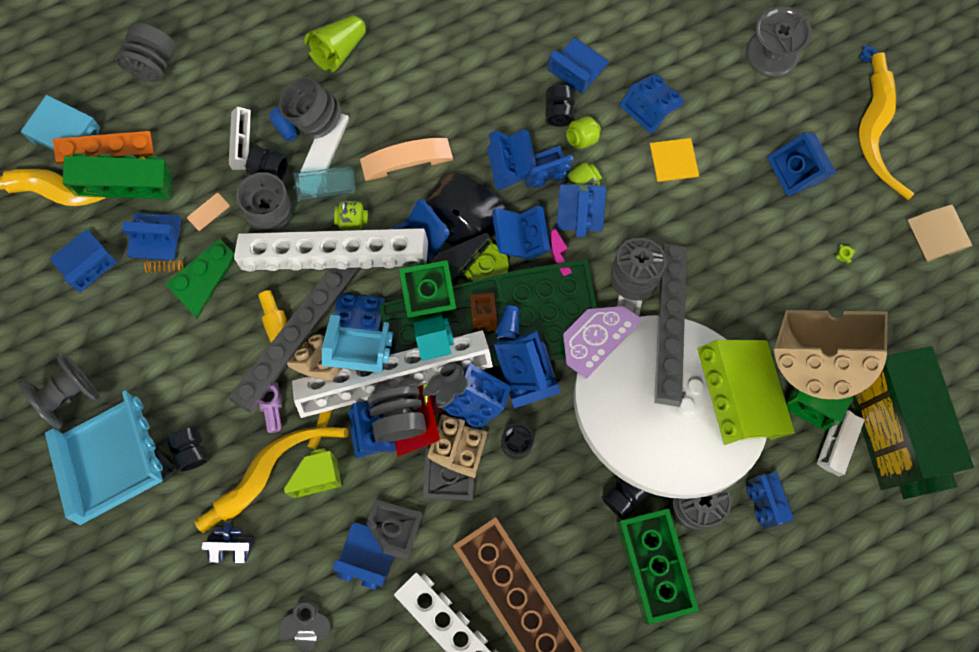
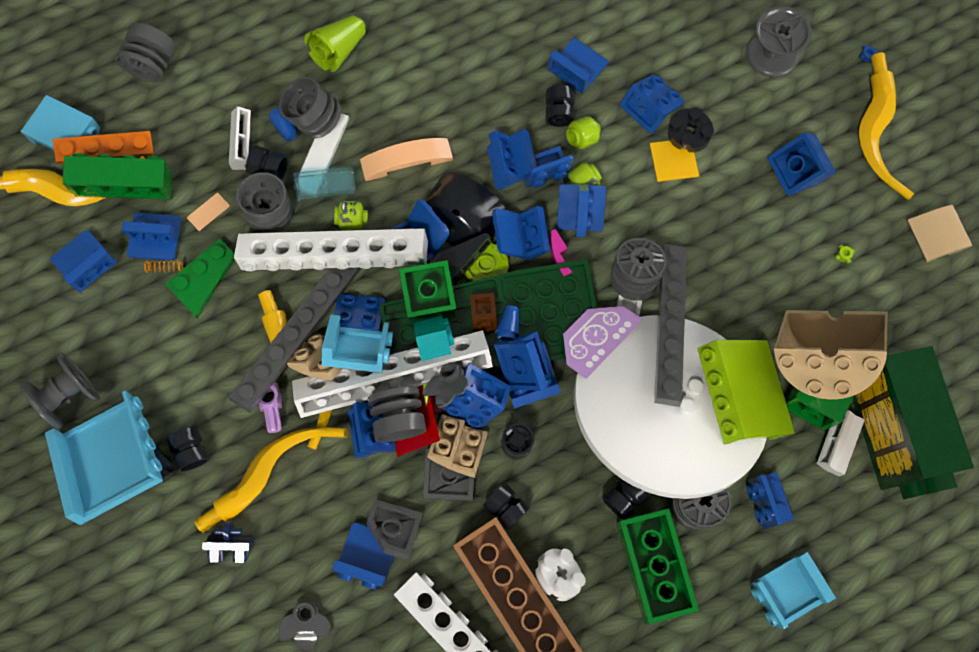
(314, 475): lime slope -> none
(506, 506): none -> black wheel
(571, 578): none -> white plate
(690, 118): none -> black plate
(791, 590): none -> medium azure panel

